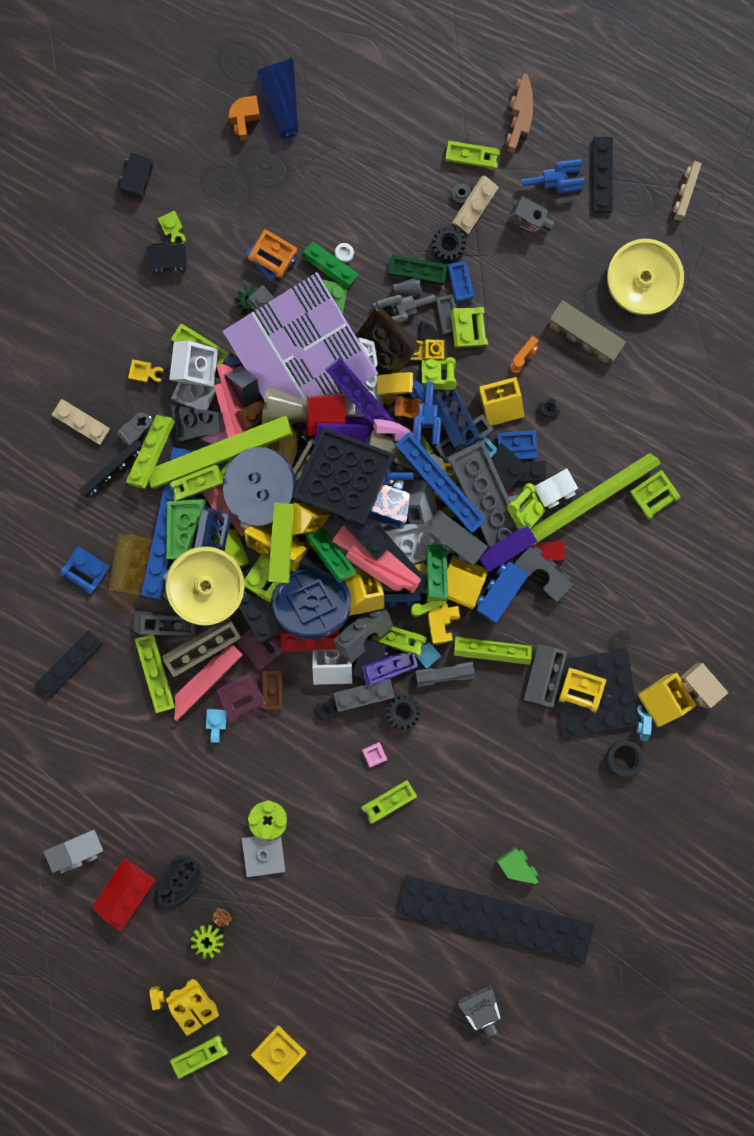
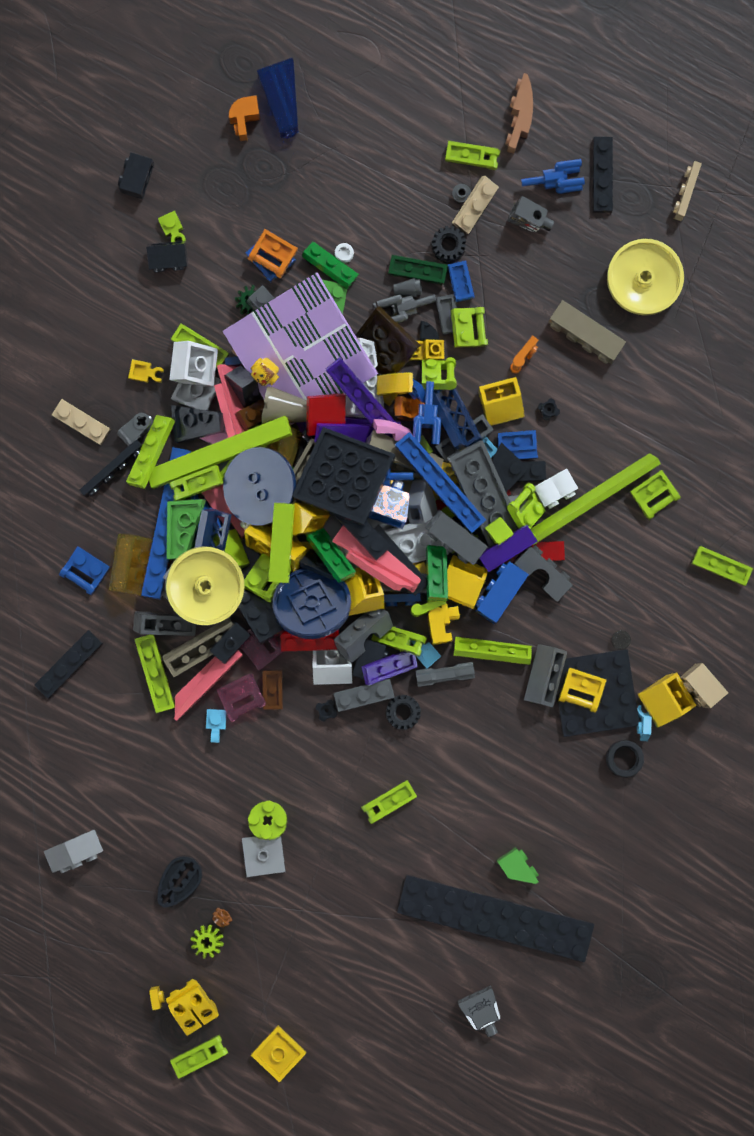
(123, 894): red slope -> none
(229, 642): none -> black plate
(265, 371): none -> yellow head
(374, 754): bright pink tile -> none
(499, 531): none -> lime slope
(722, 566): none -> lime plate

